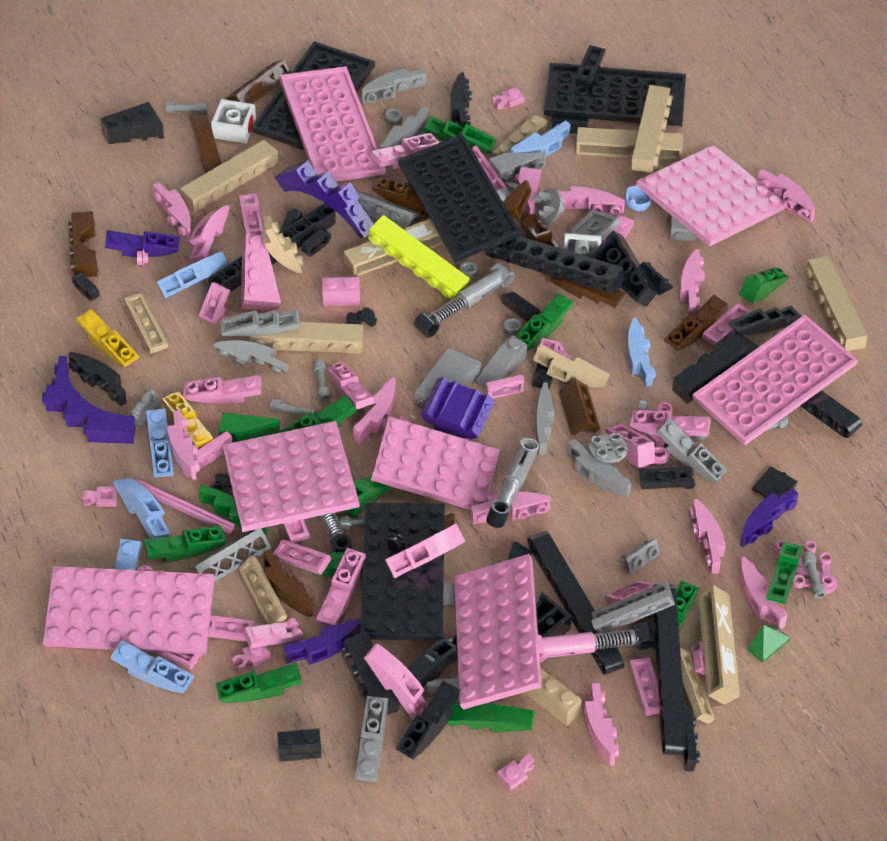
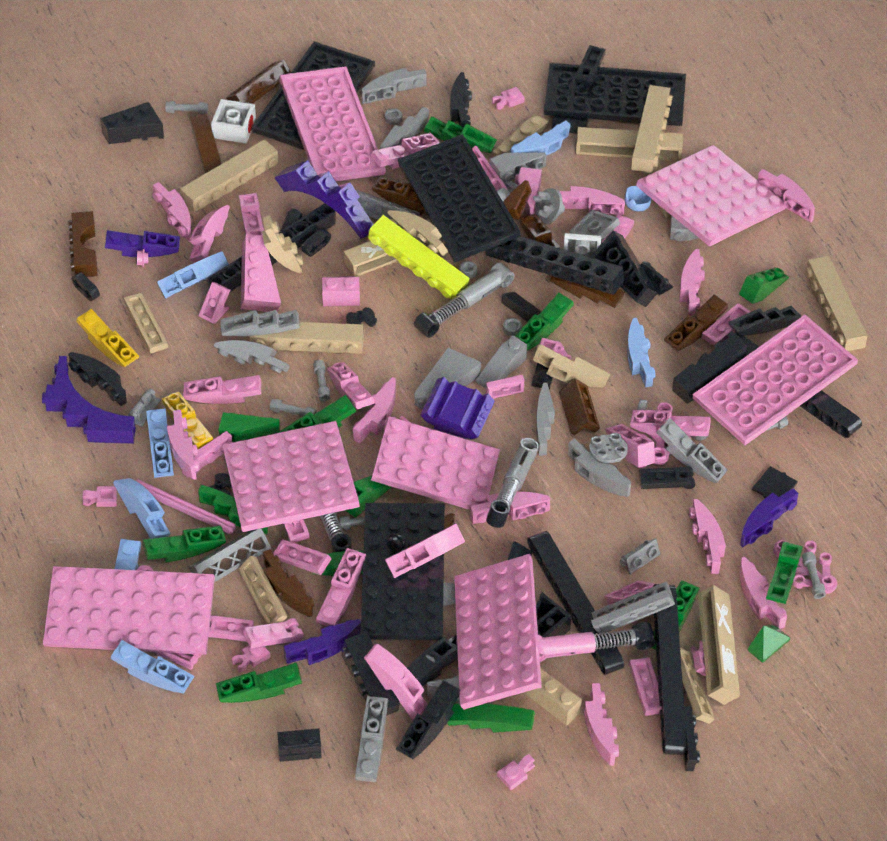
(419, 229): none -> tan slope

